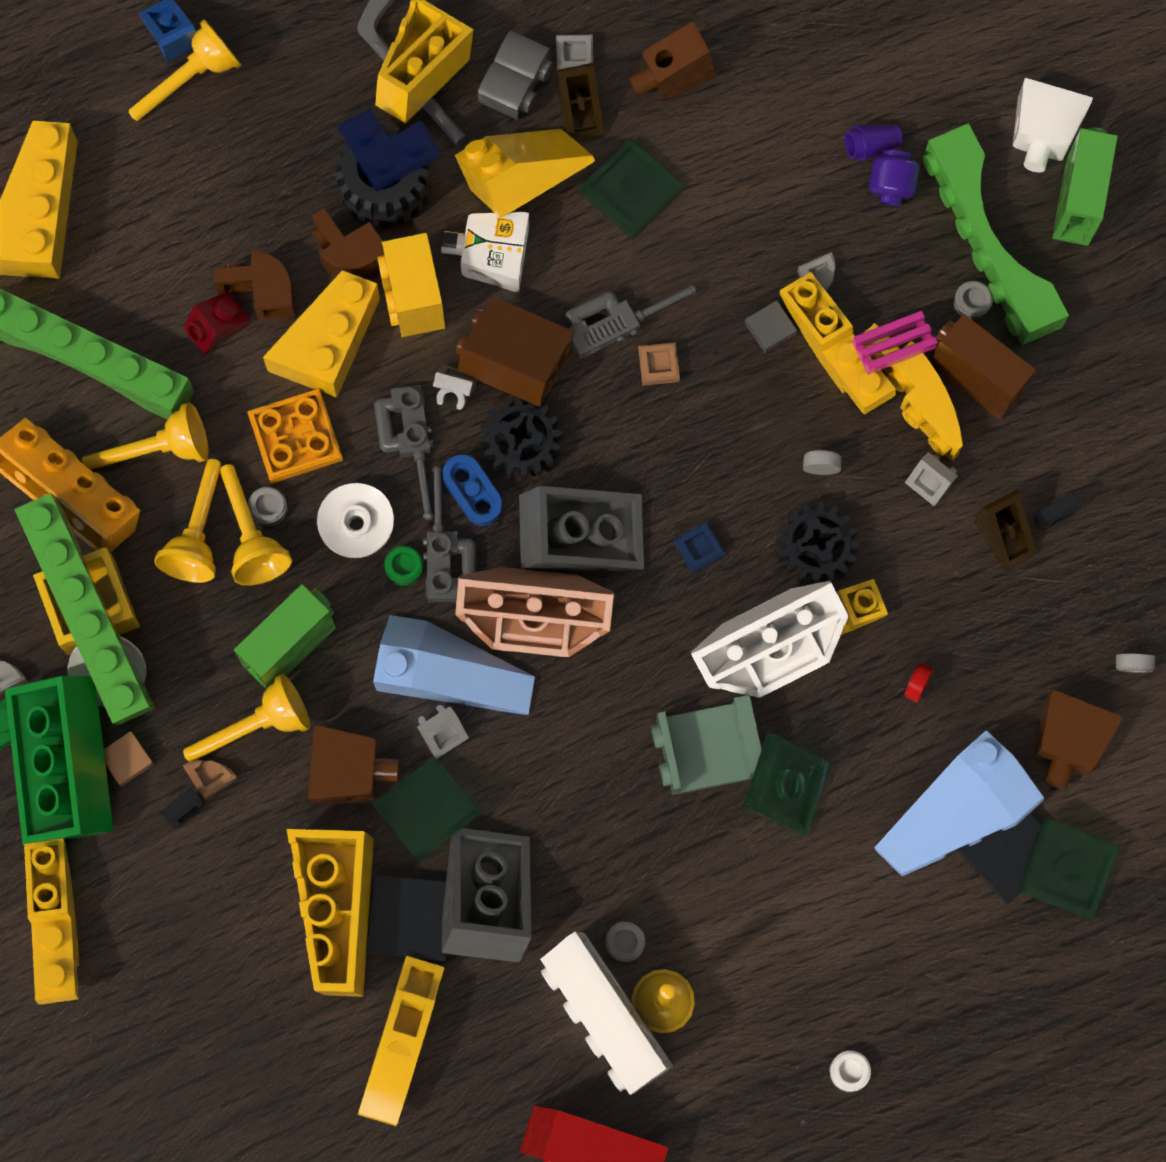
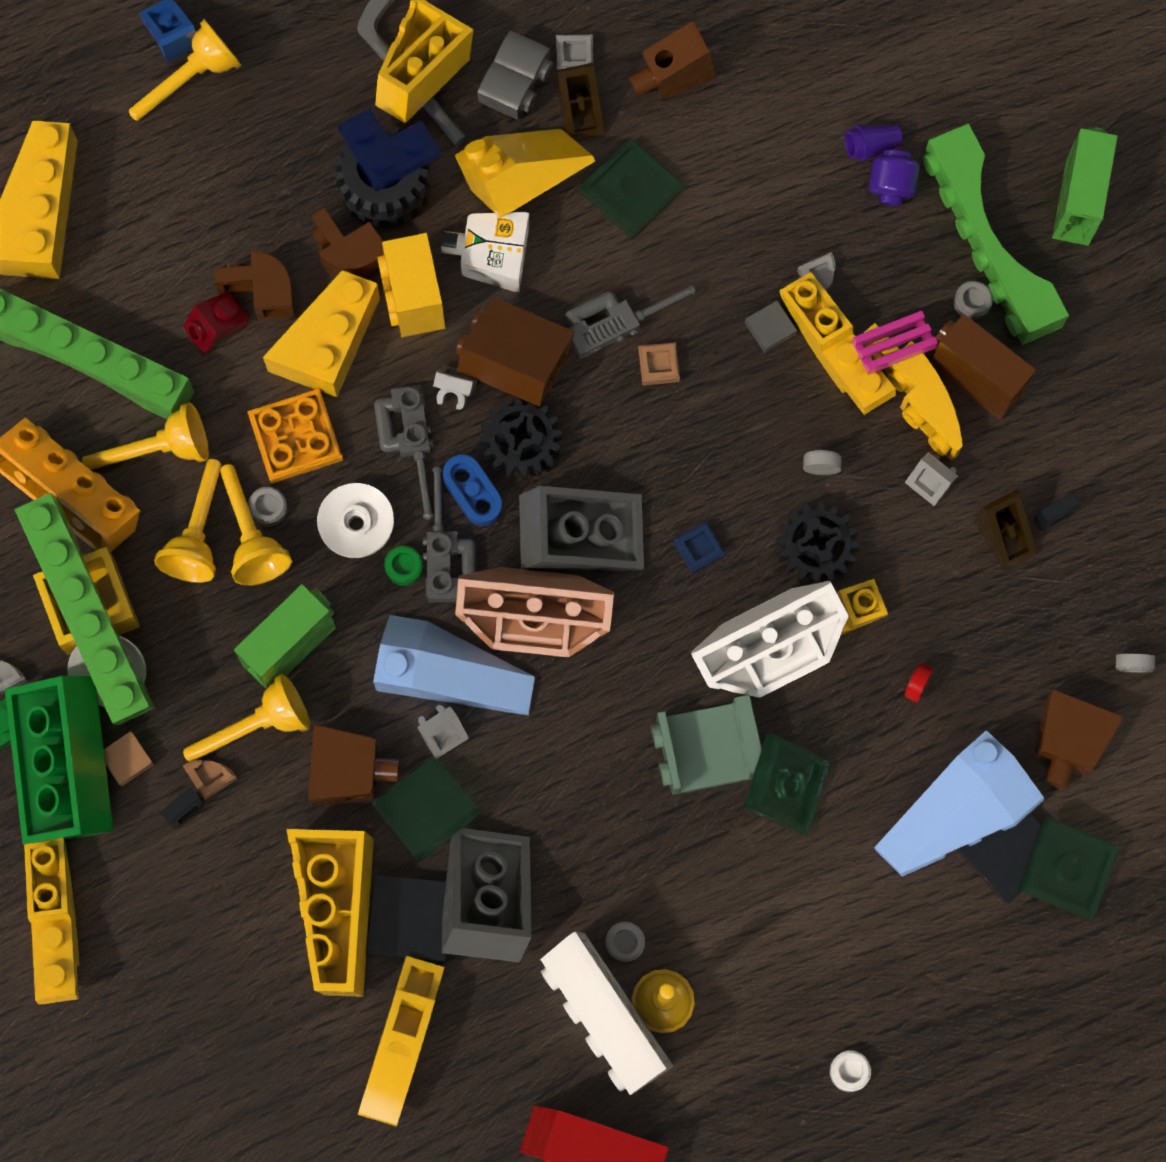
(1047, 122): white torso -> none

